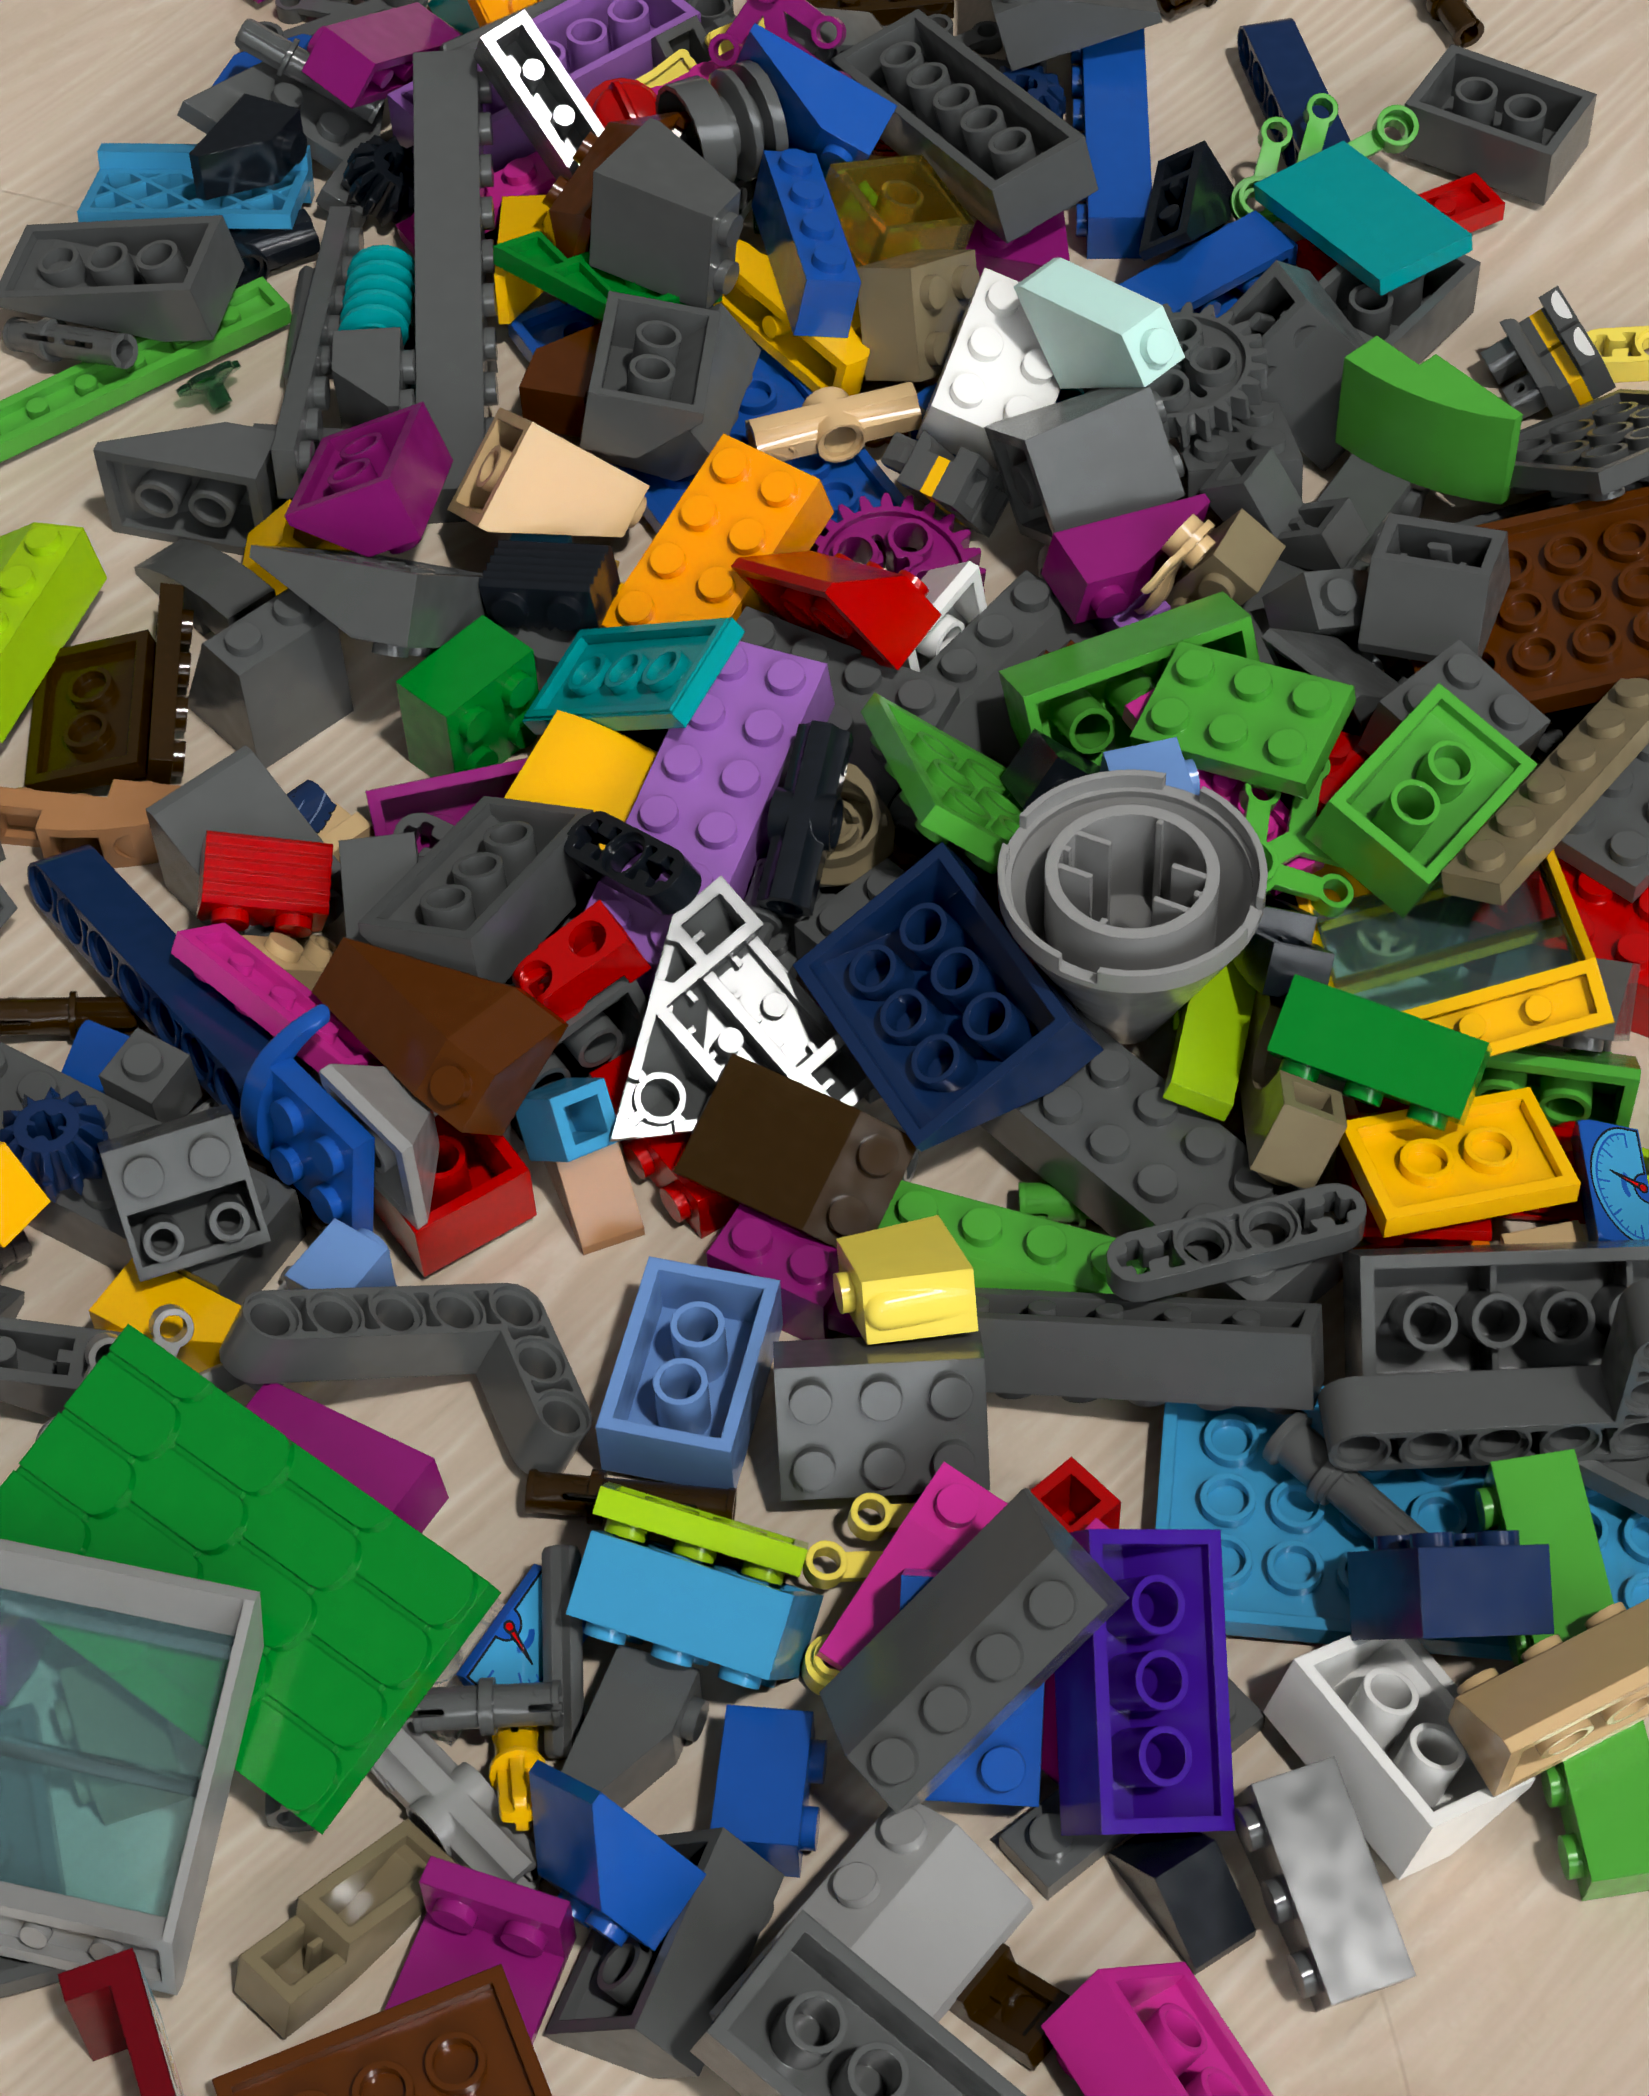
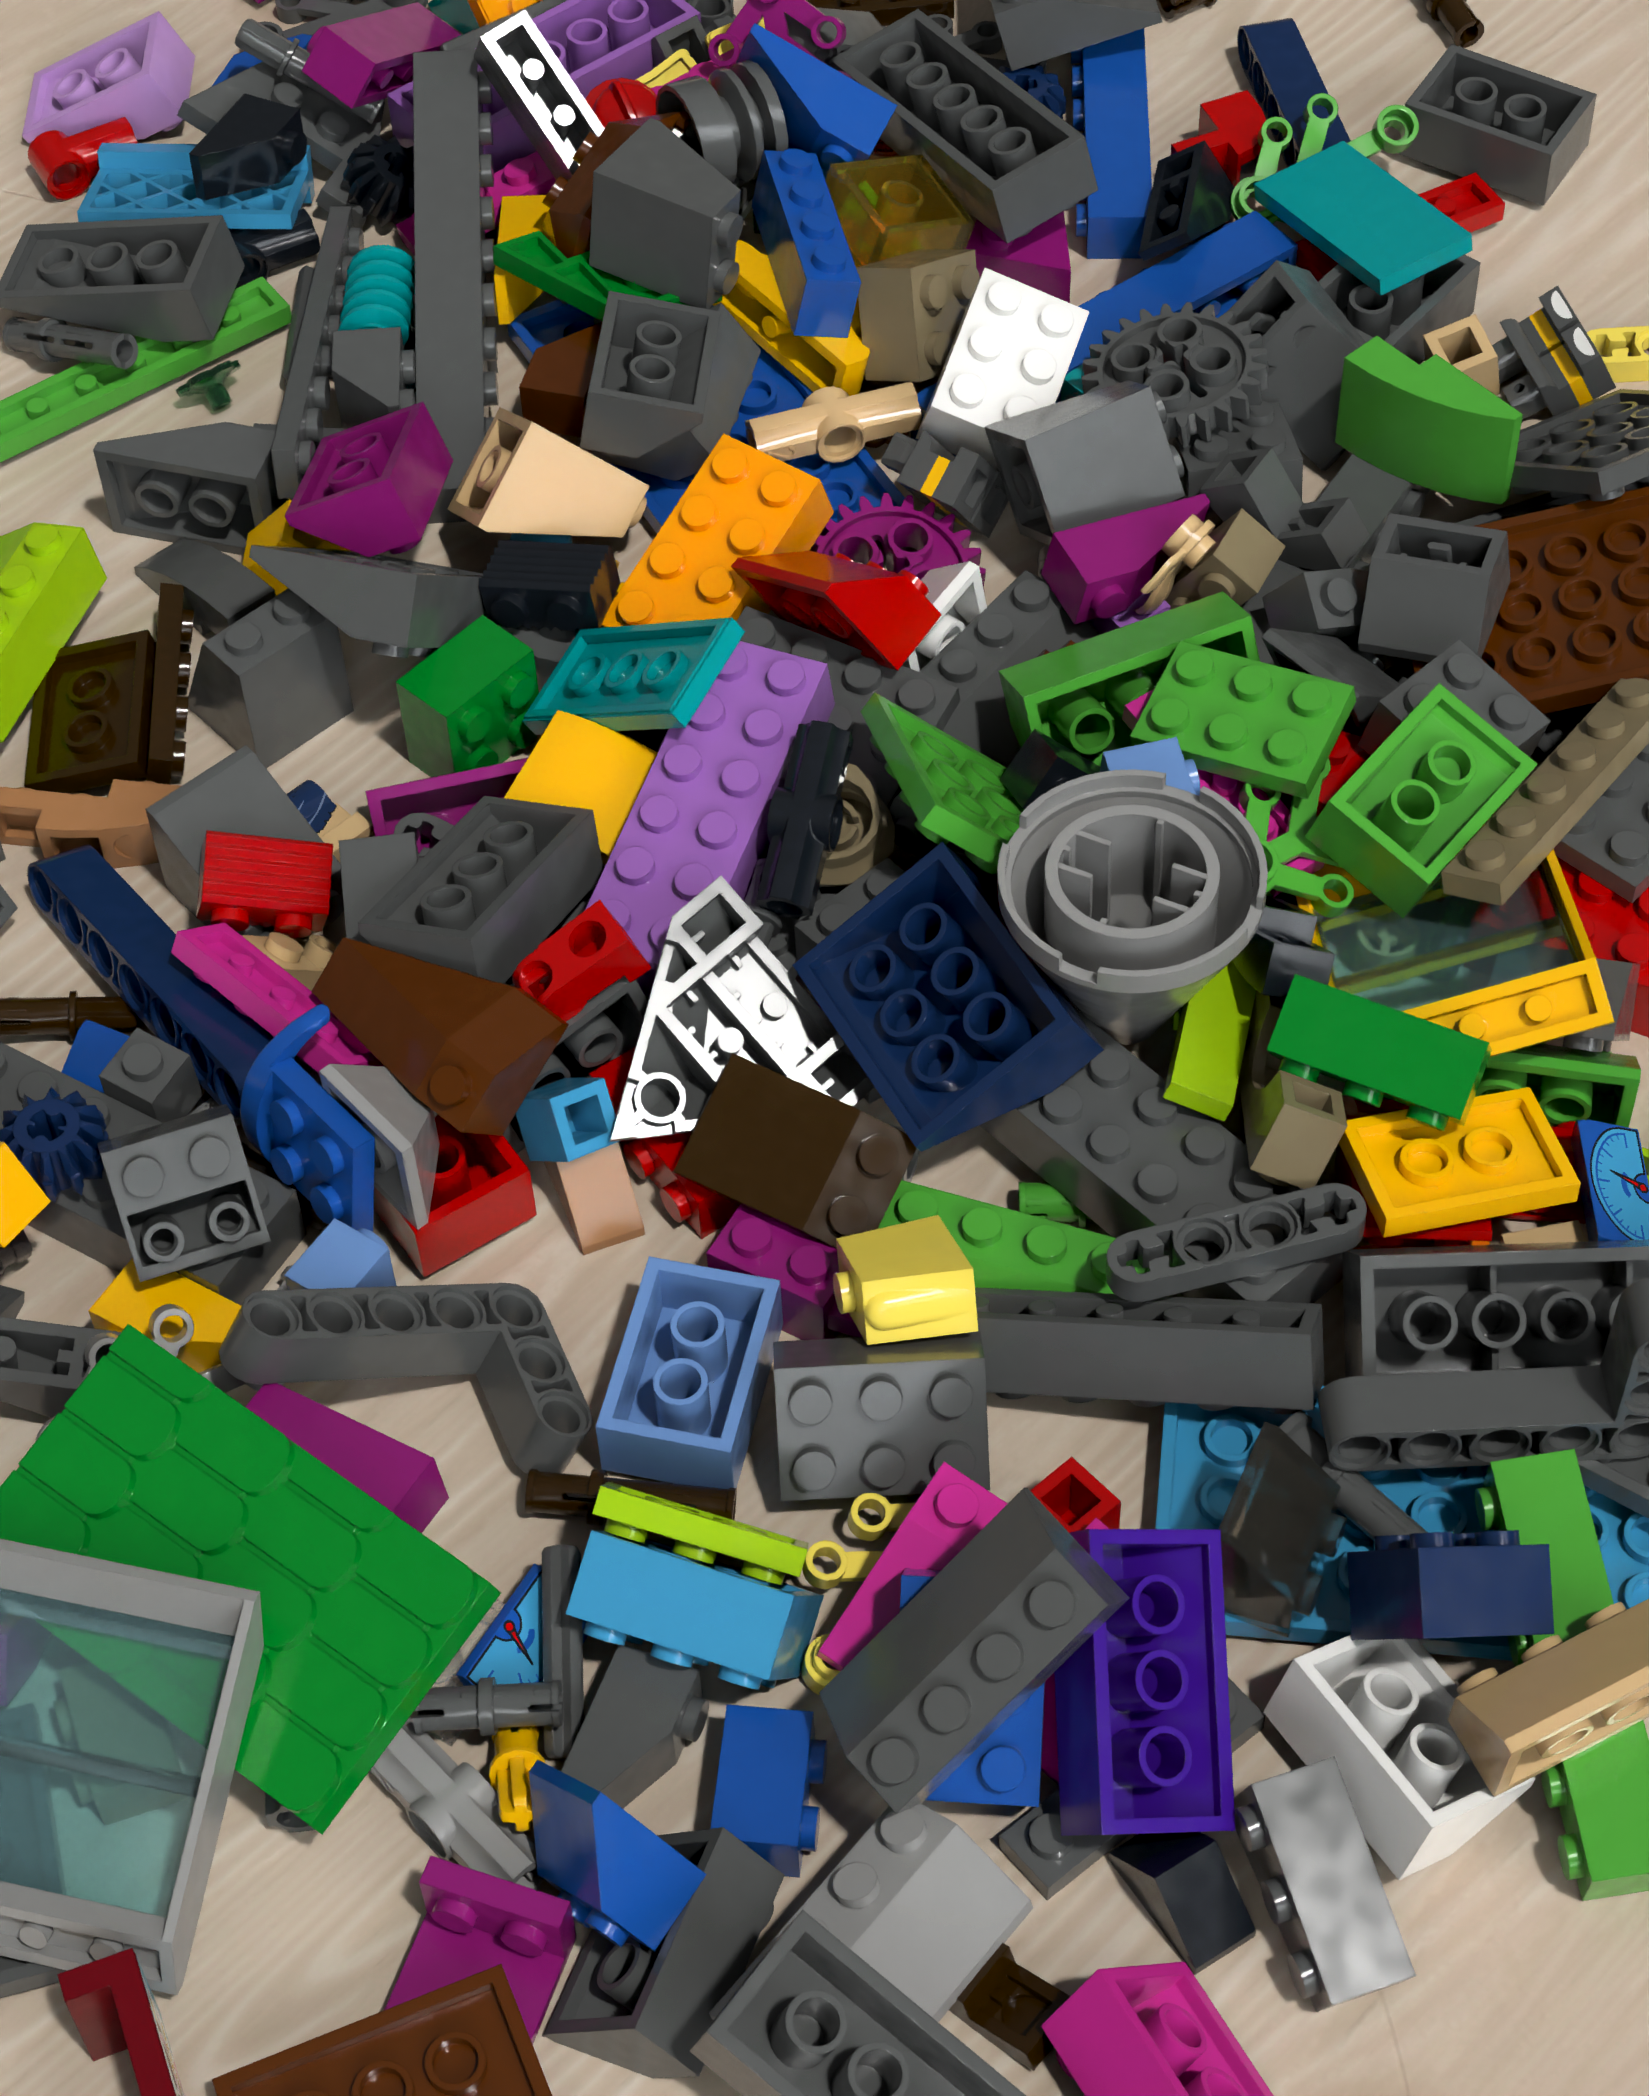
(71, 162): none -> red piece
(130, 74): none -> lavender slope
(337, 1930): dark tan slope -> none
(639, 880): black beam -> none
(1096, 328): light aqua slope -> none
(1231, 132): none -> red brick
(1277, 1533): none -> clear smoke slope
(1467, 349): none -> tan brick

